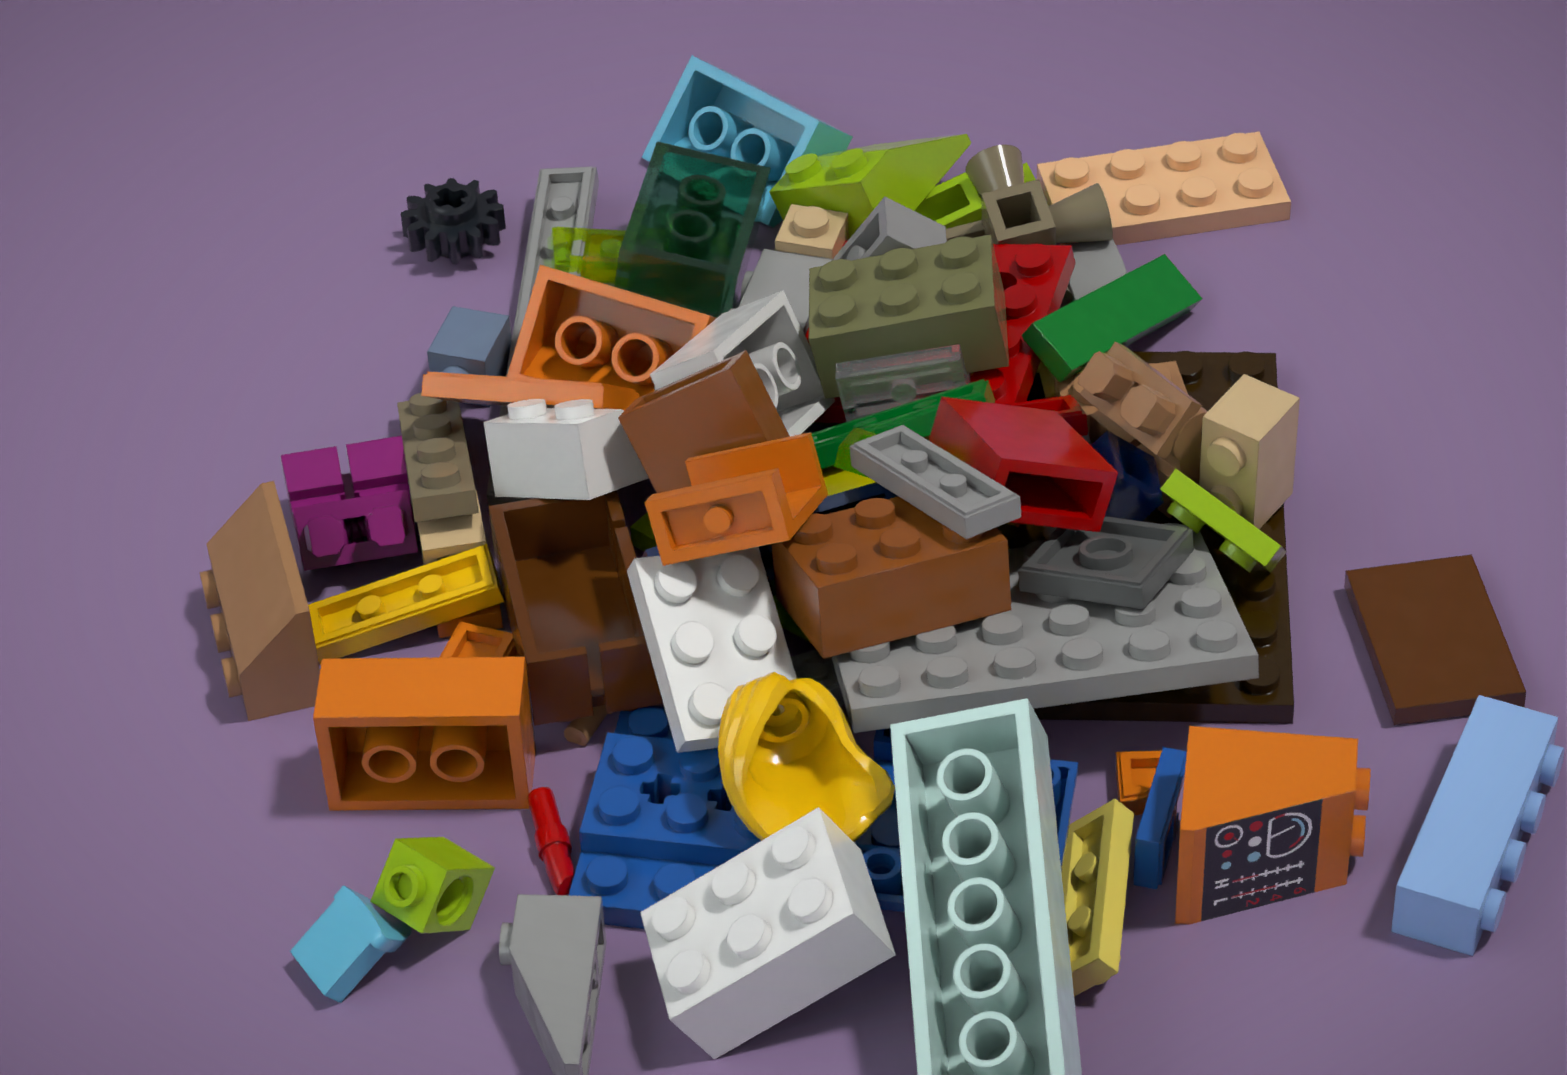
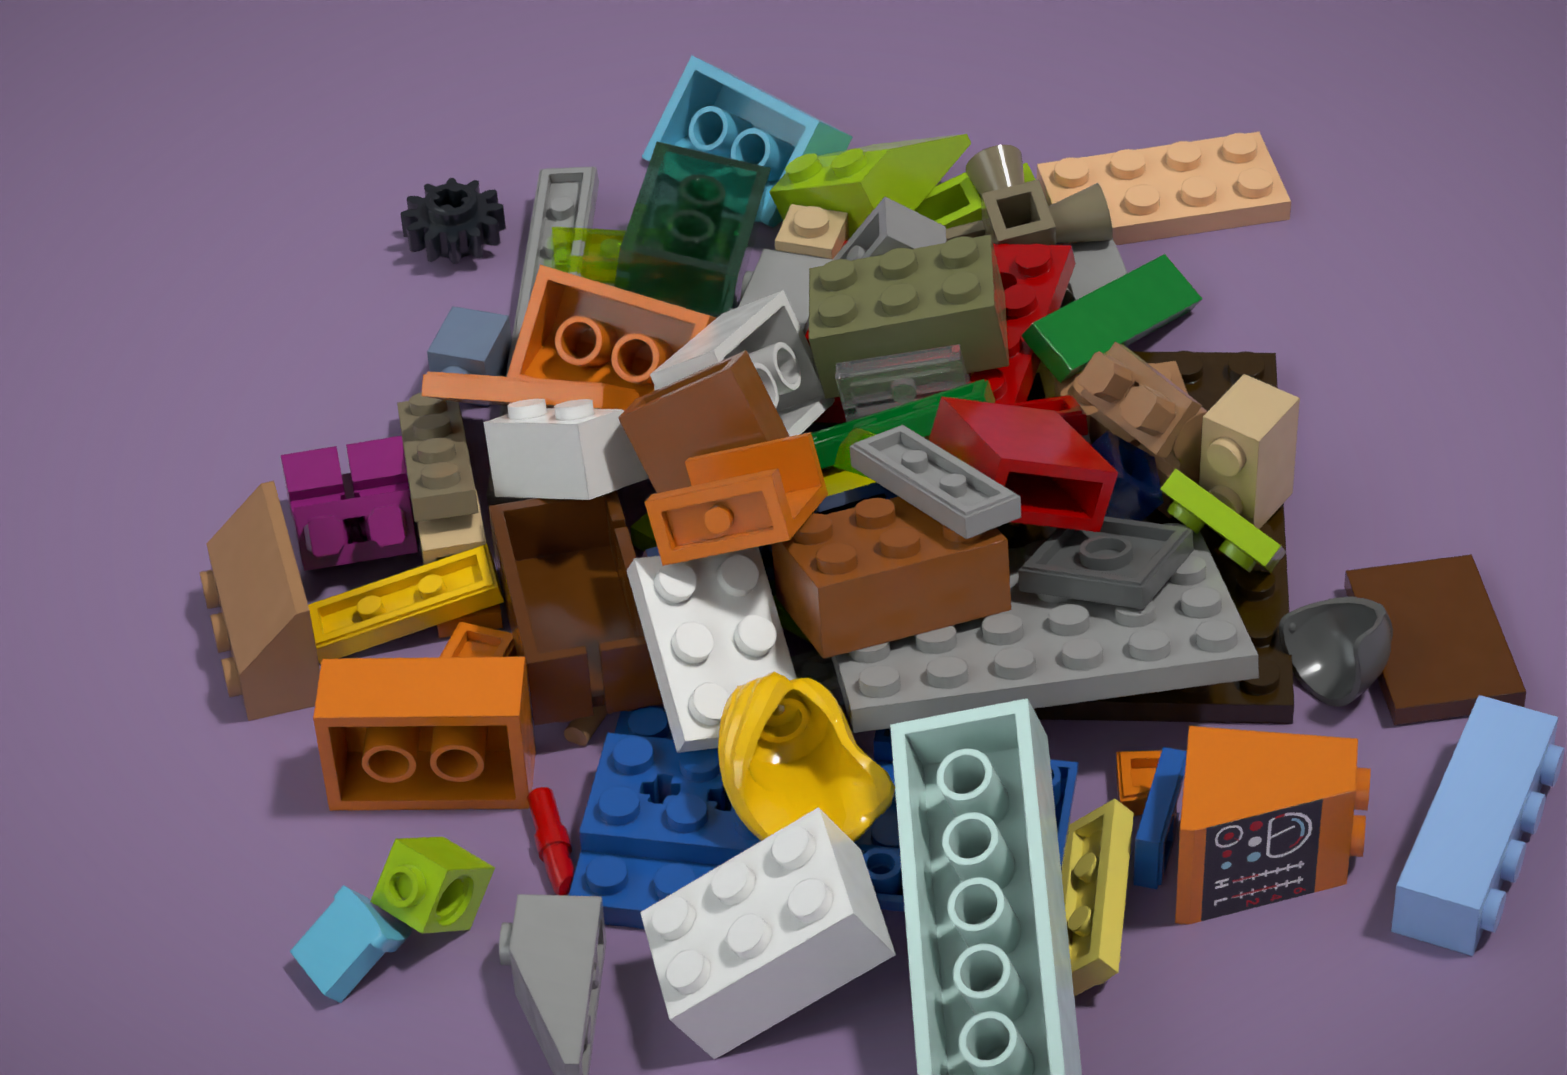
(1337, 646): none -> dark grey helmet

